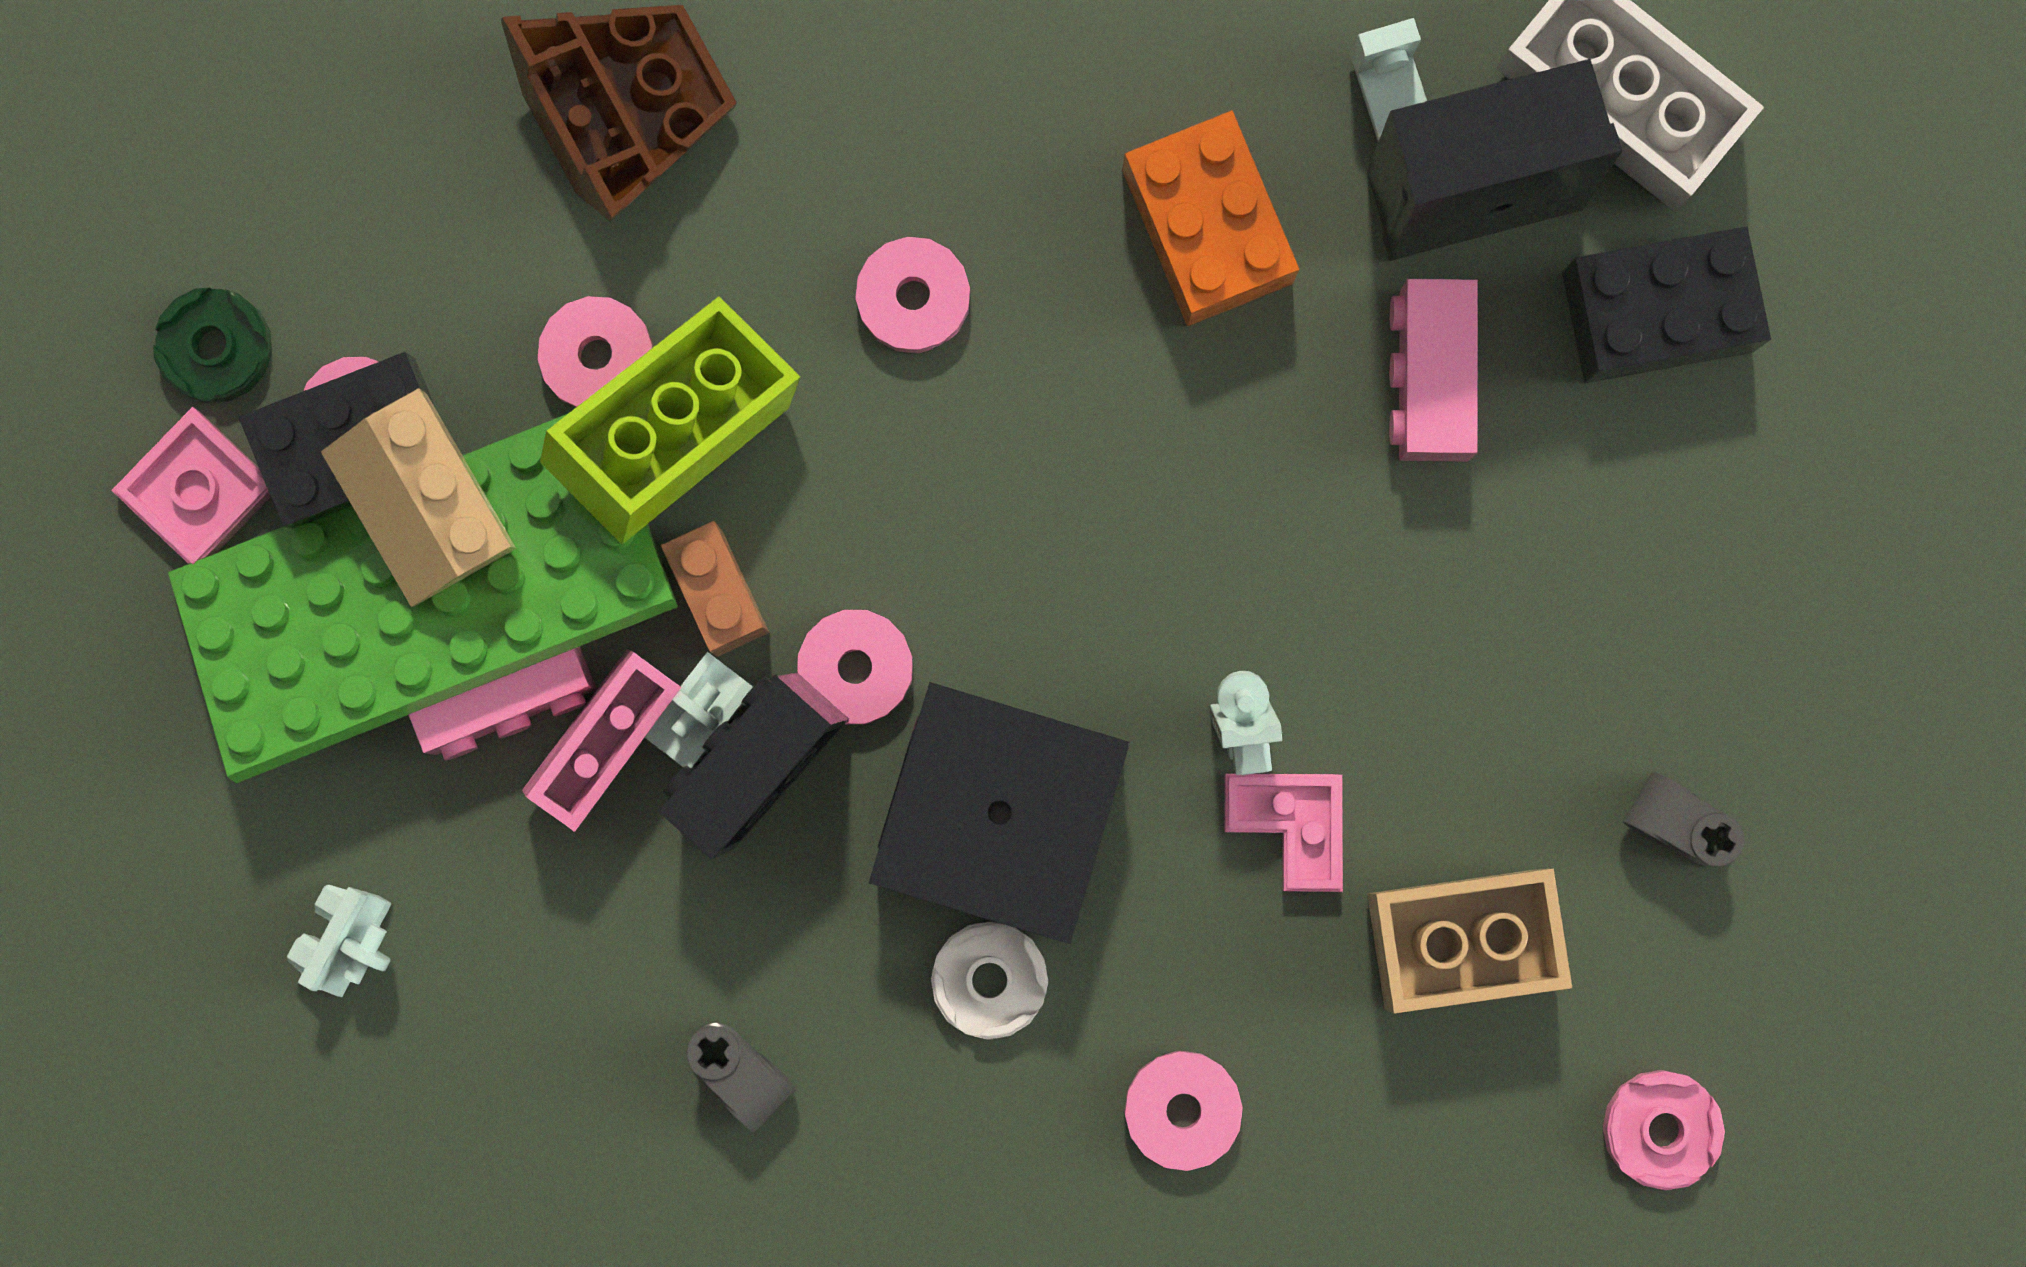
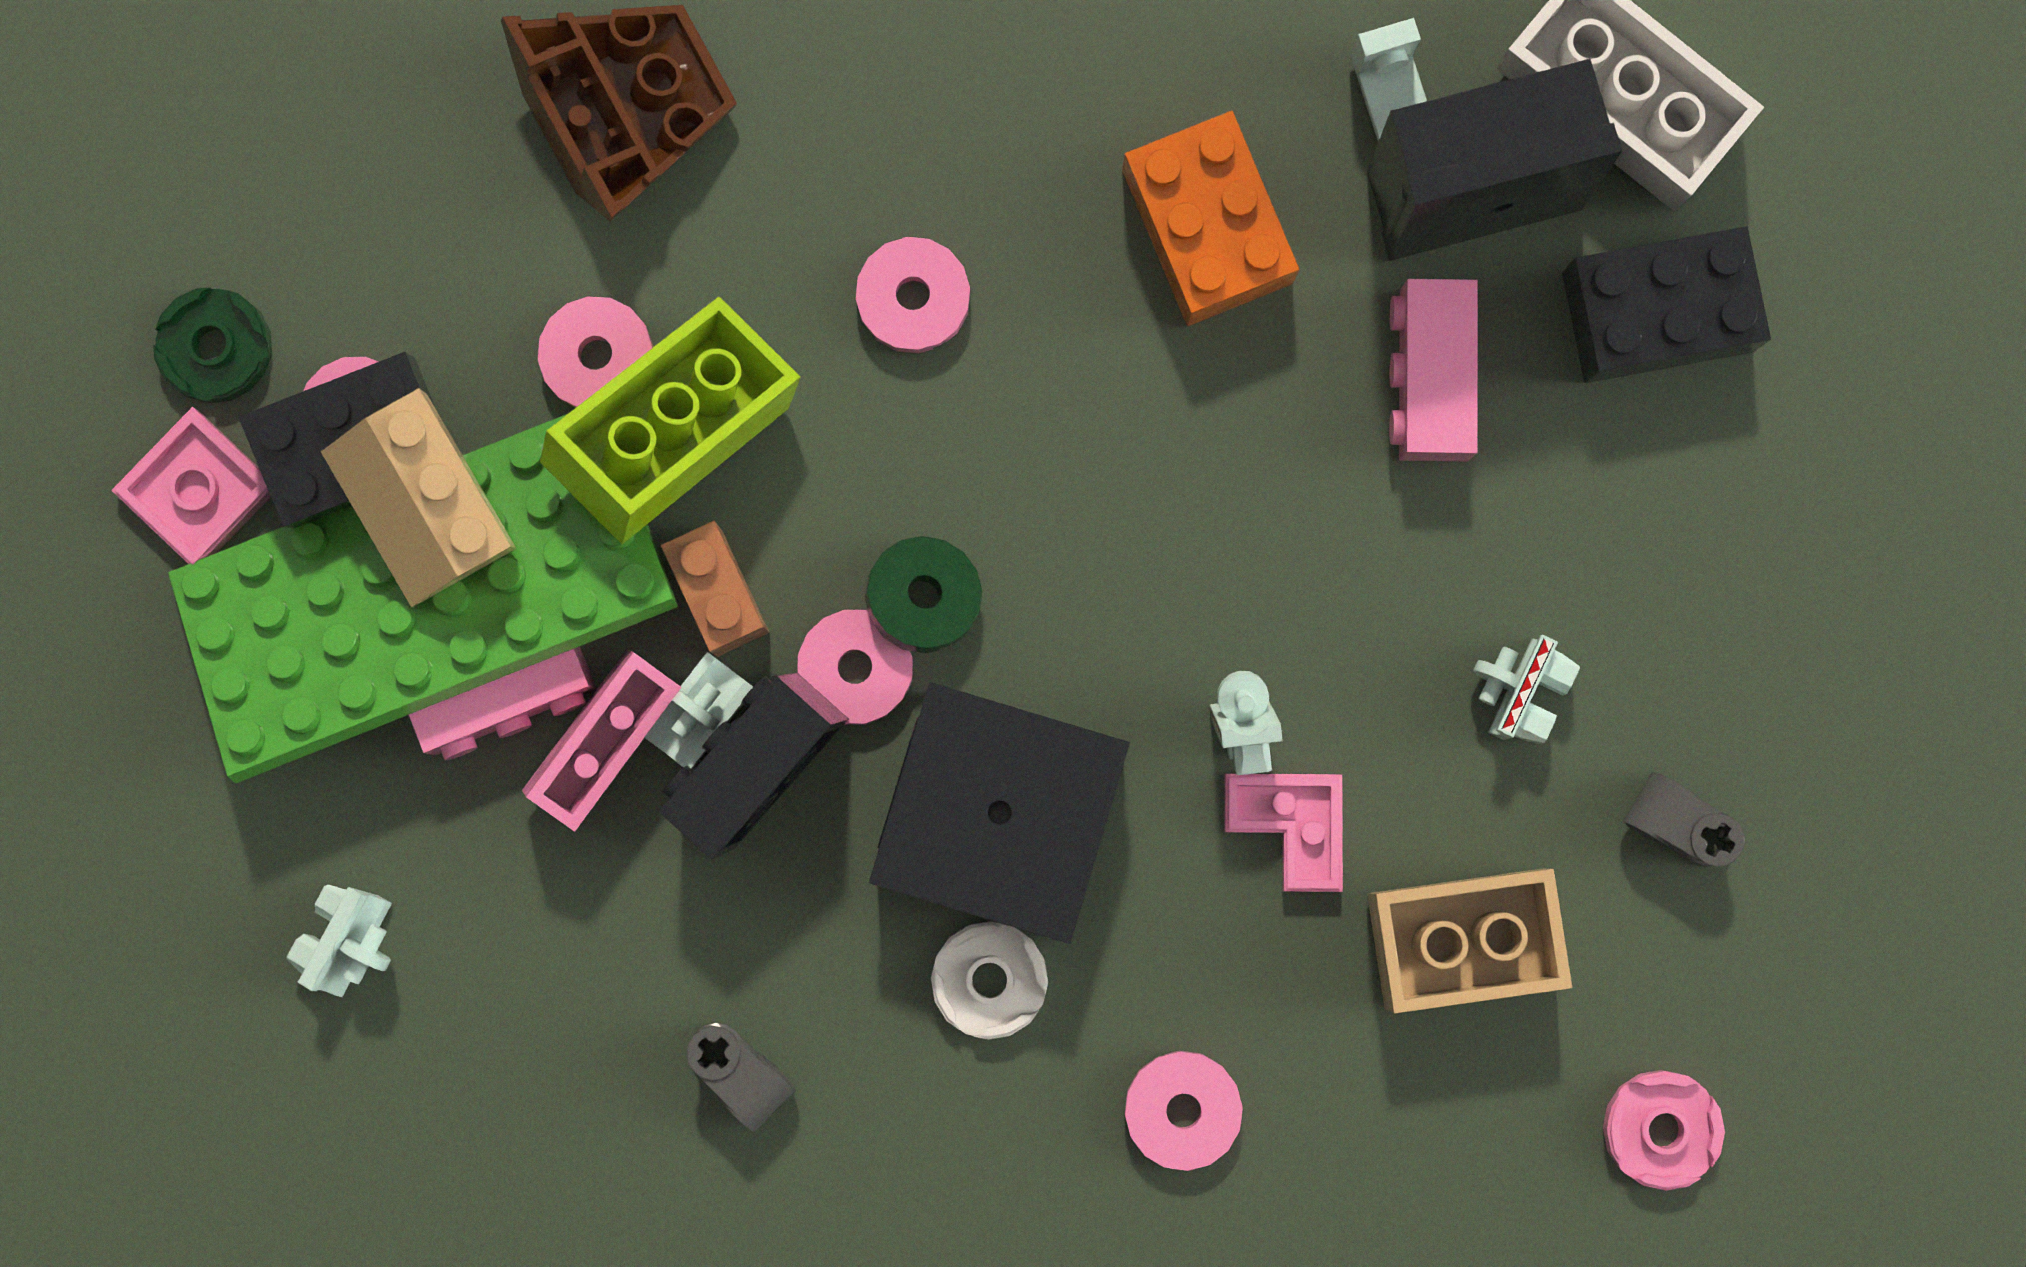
(930, 562): none -> dark green tile
(1538, 666): none -> light aqua hips

